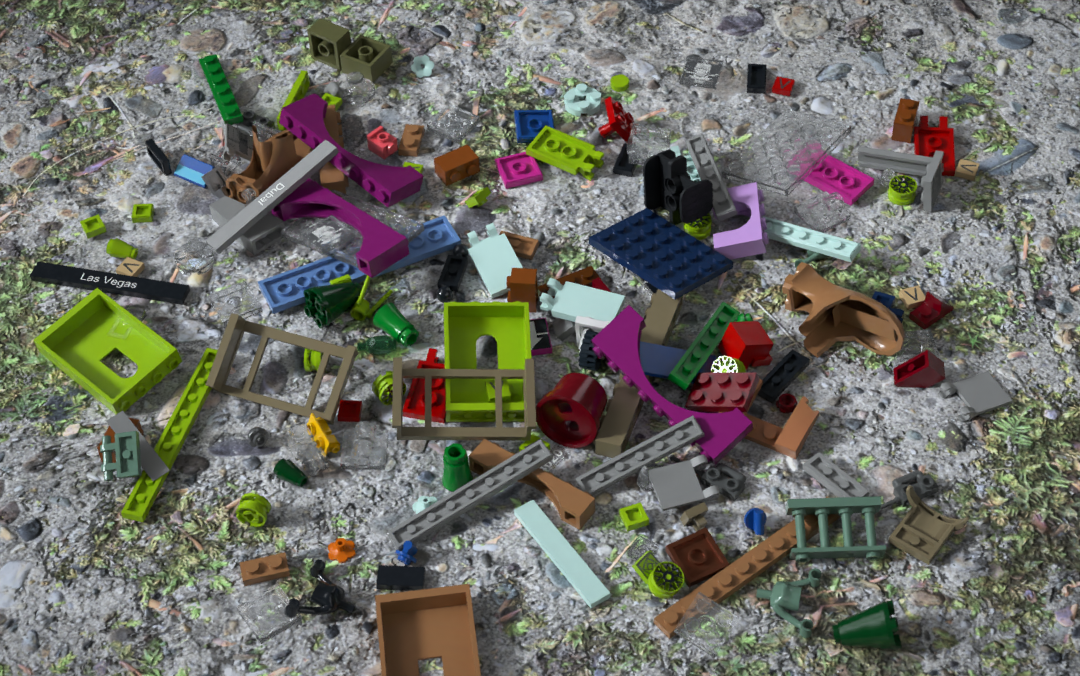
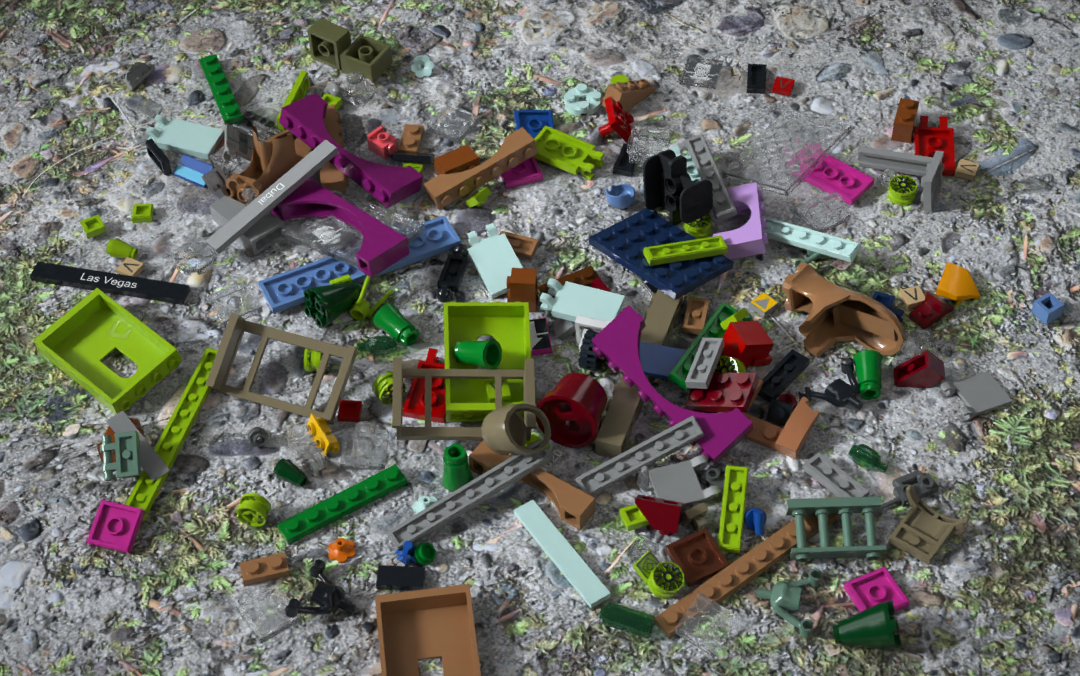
(115, 526): none -> dark pink tile
(137, 73): none -> light grey plate
(185, 137): none -> light aqua tile
(341, 504): none -> green plate
(413, 157): none -> black tile
(424, 553): none -> green plate
(450, 187): none -> medium nougat arch
(478, 353): none -> green plant
(506, 431): none -> dark tan piece
(621, 195): none -> medium blue hair
(627, 619): none -> clear green brick
(629, 92): none -> medium nougat slope
(661, 513): none -> dark red slope
(685, 250): none -> lime tile
(695, 315): none -> medium nougat plate
(705, 363): none -> light grey plate
(733, 509): none -> lime tile
(736, 317): none -> lime plate
(763, 304): none -> tile
(779, 411): none -> black plate
(839, 392): none -> black piece
(867, 458): none -> clear green plant
(868, 372): none -> green plant
(874, 589): none -> dark pink tile
(911, 347): none -> clear plate
(957, 284): none -> light orange slope
(1047, 308): none -> medium blue plate

